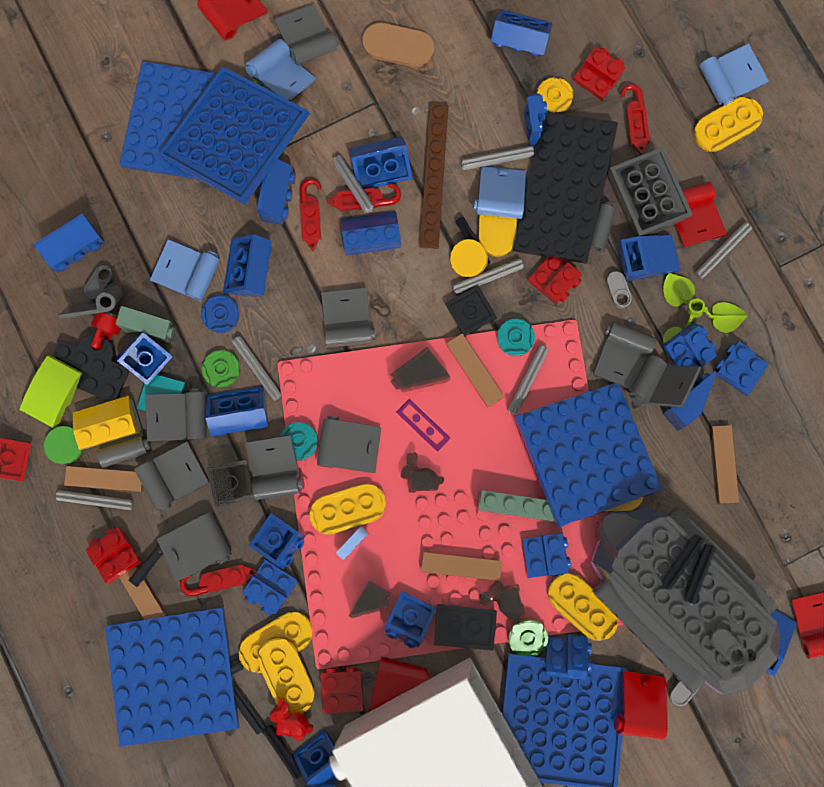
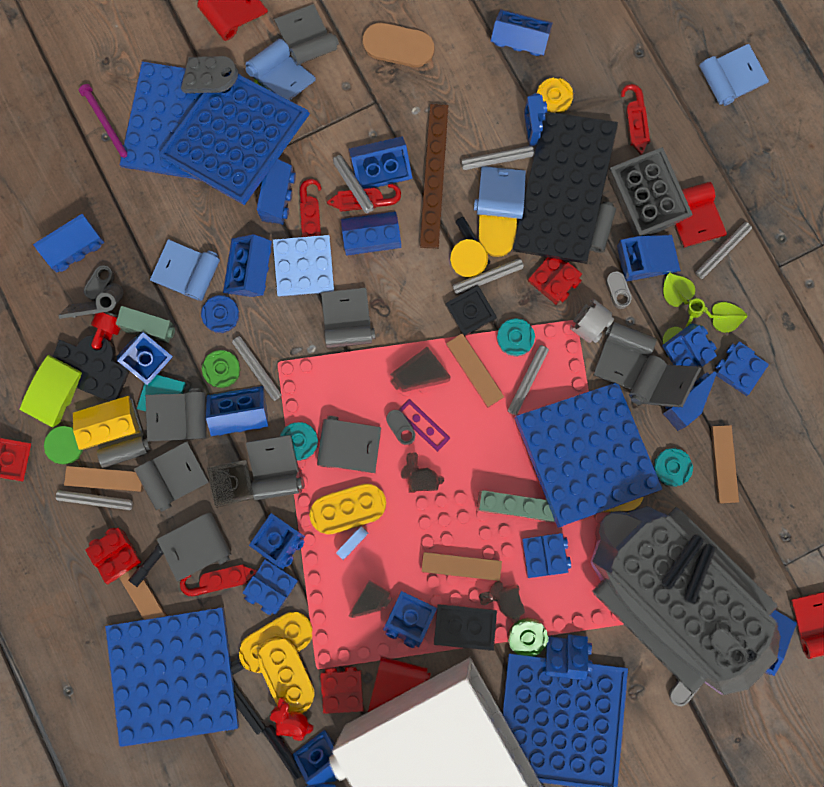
(86, 90): none -> magenta bar
(208, 74): none -> dark grey plate
(303, 265): none -> light blue plate
(398, 424): none -> dark grey piece
(581, 607): yellow tile -> none
(592, 321): none -> light grey brick
(599, 73): red plate -> none
(643, 706): red door -> none
(673, 467): none -> teal tile
(728, 124): yellow tile -> none

